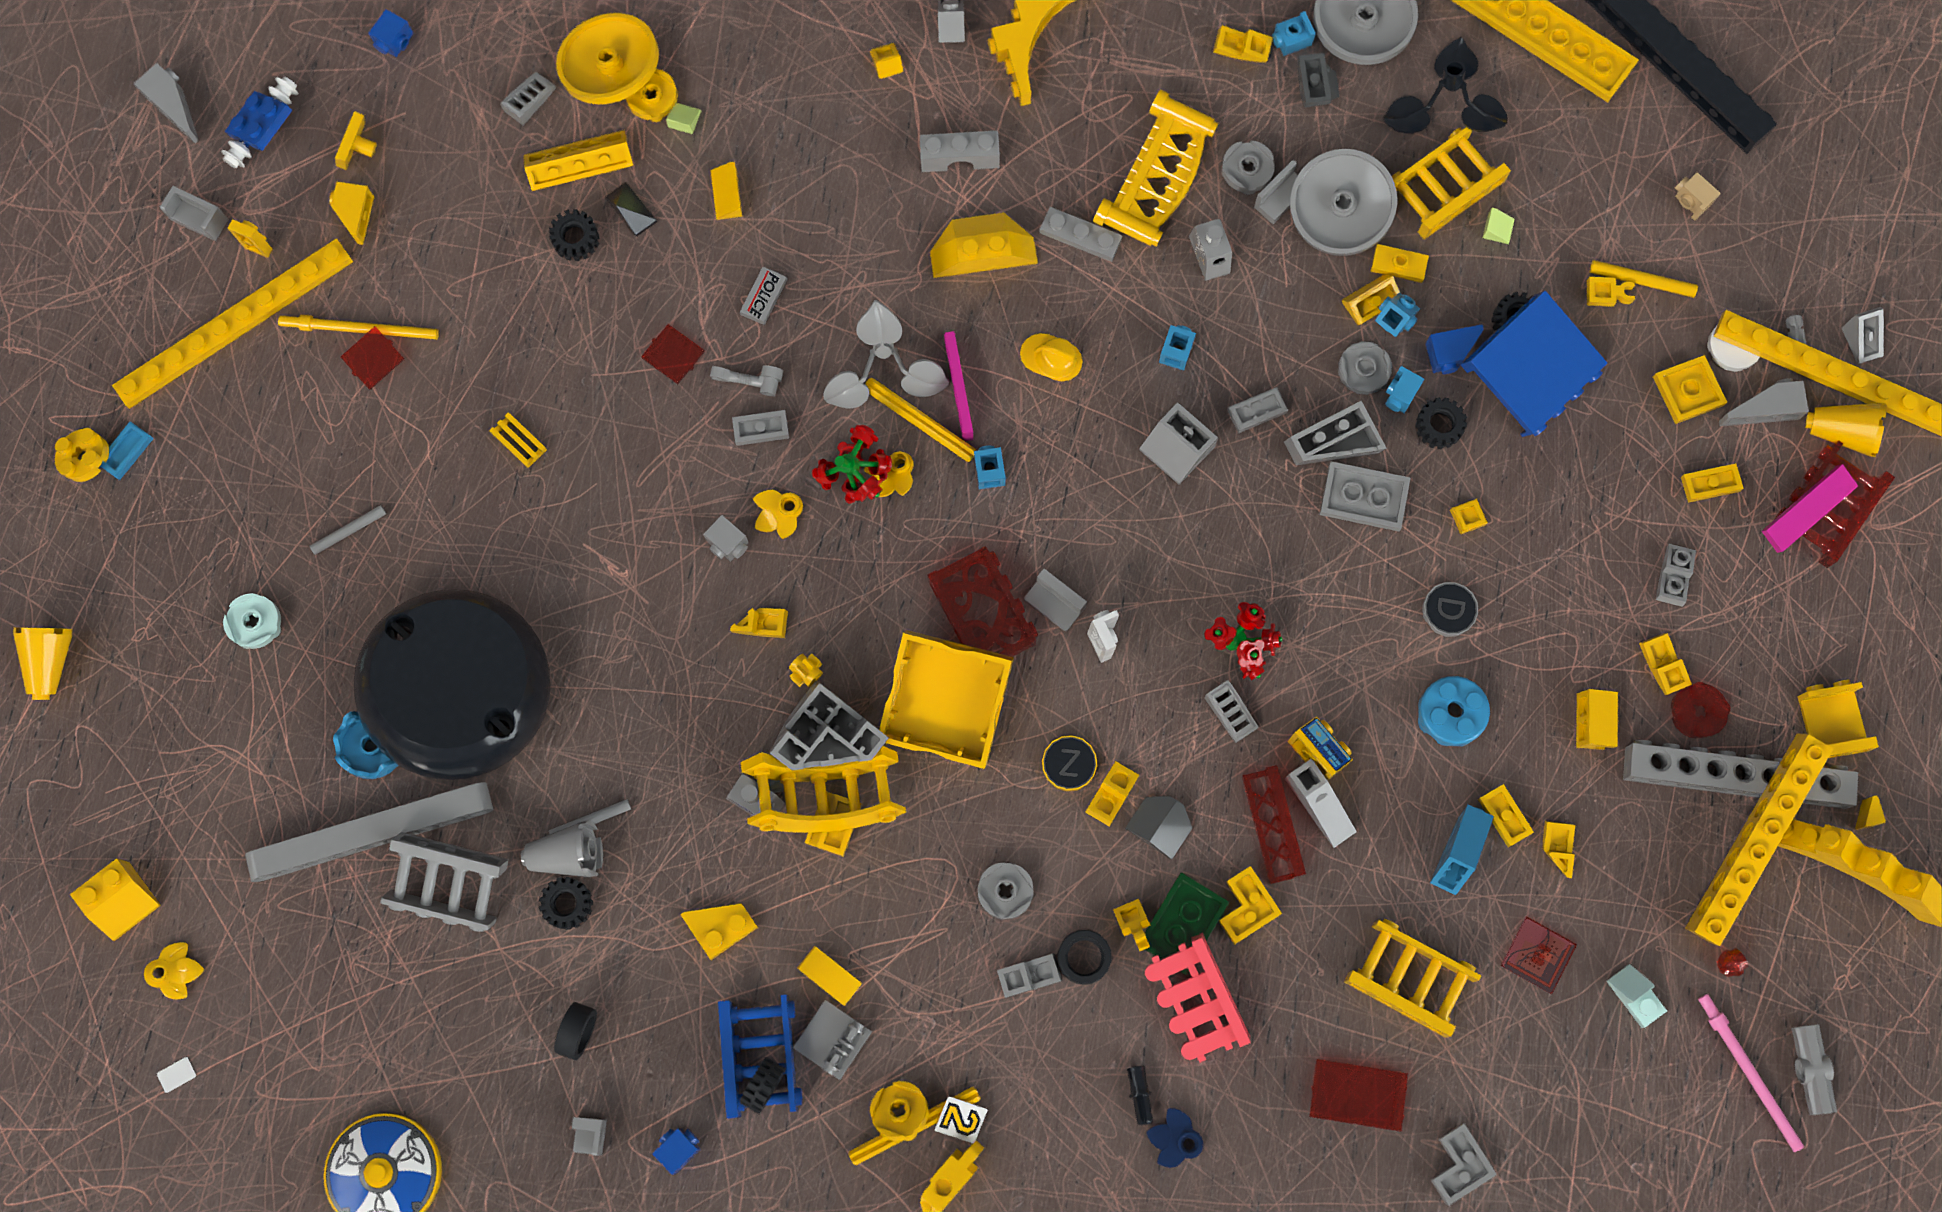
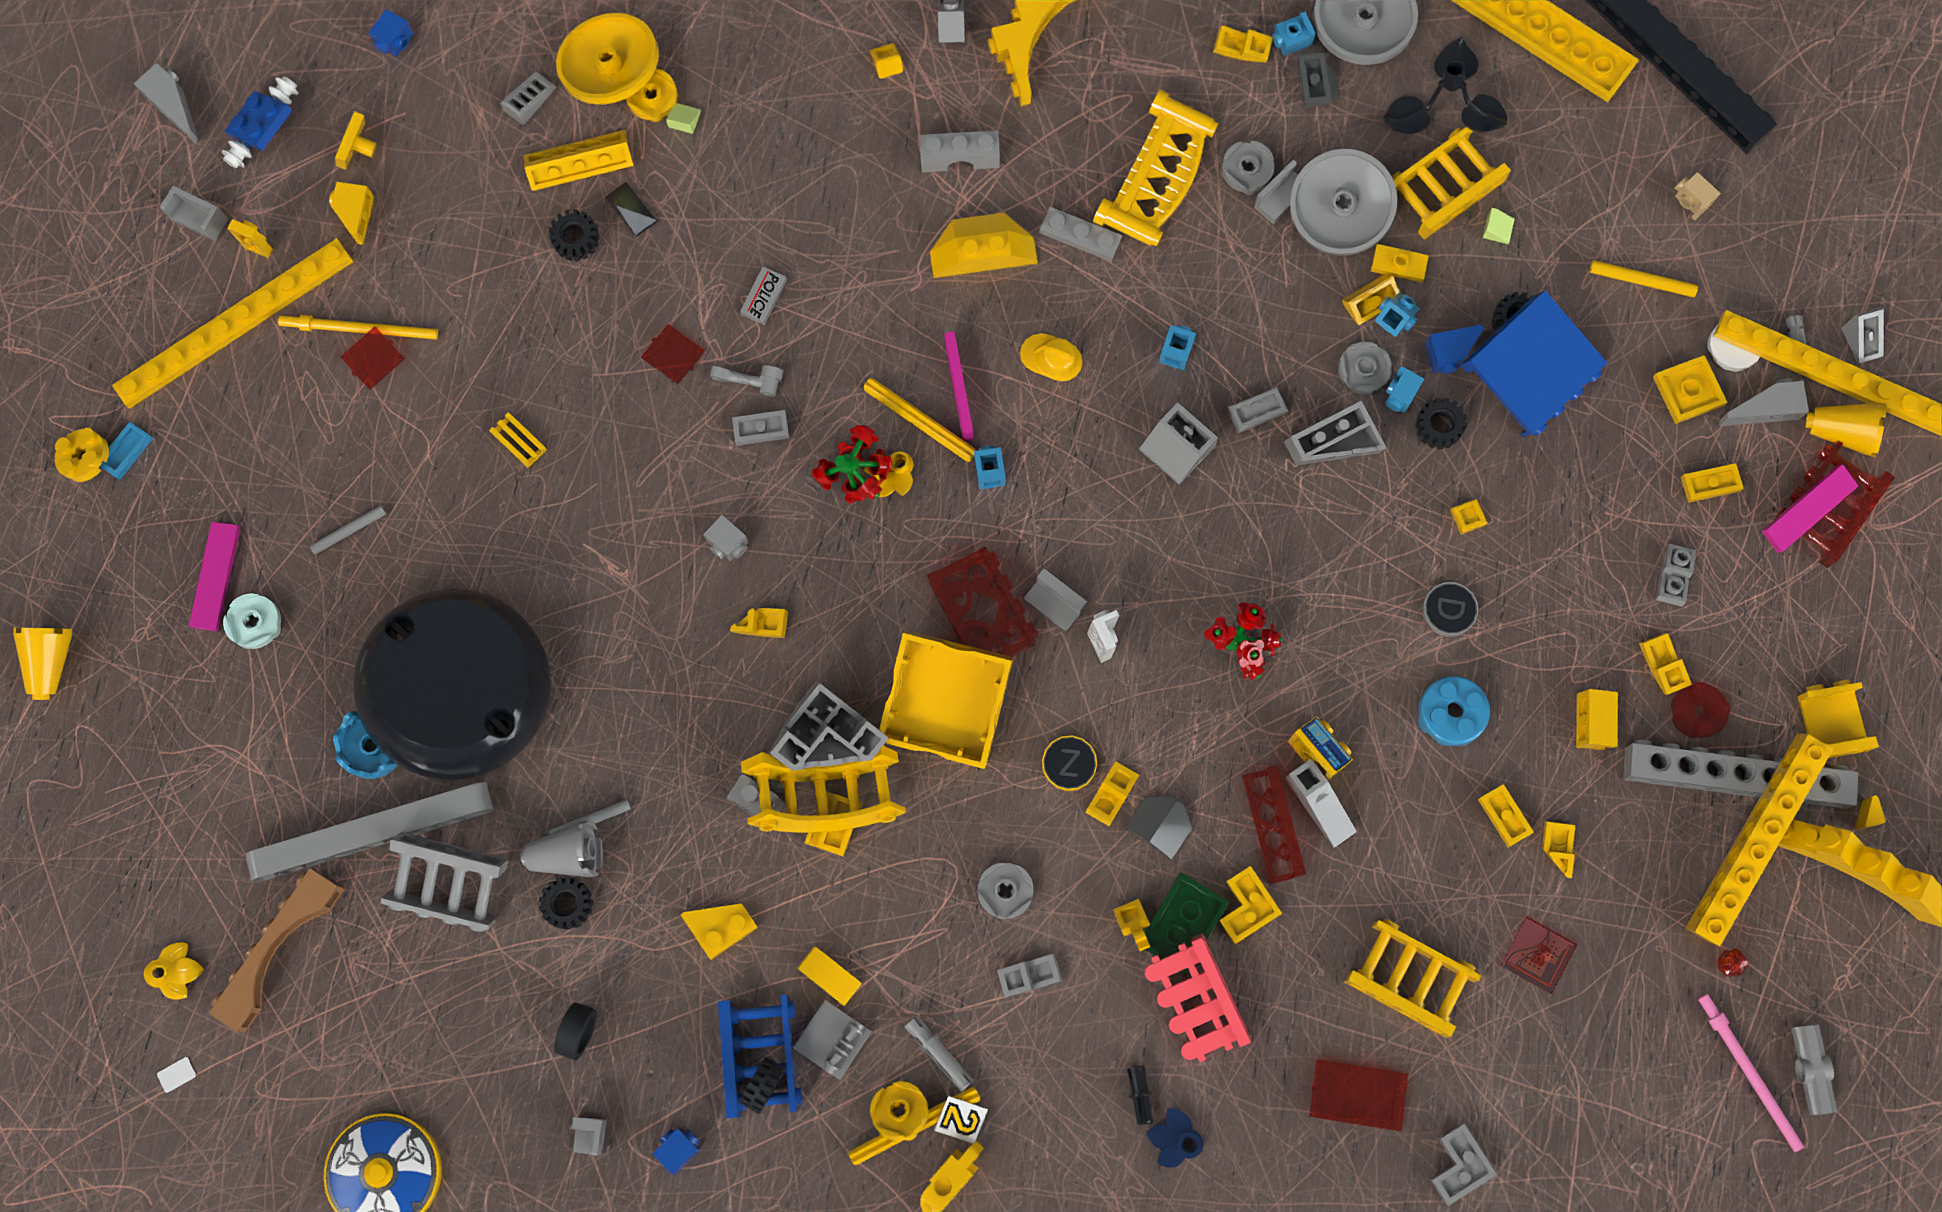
(115, 899): yellow slope -> none
(214, 576): none -> dark pink tile
(243, 996): none -> medium nougat arch
(726, 191): yellow slope -> none
(774, 514): yellow plate -> none
(805, 670): yellow gear -> none
(883, 329): light grey plant -> none
(934, 1048): none -> light grey pin
(1099, 941): black tyre -> none
(1209, 245): light grey torso -> none
(1239, 706): light grey slope -> none
(1365, 496): light grey plate -> none
(1462, 849): dark azure slope -> none
(1605, 292): yellow plate -> none
(1636, 995): light aqua slope -> none

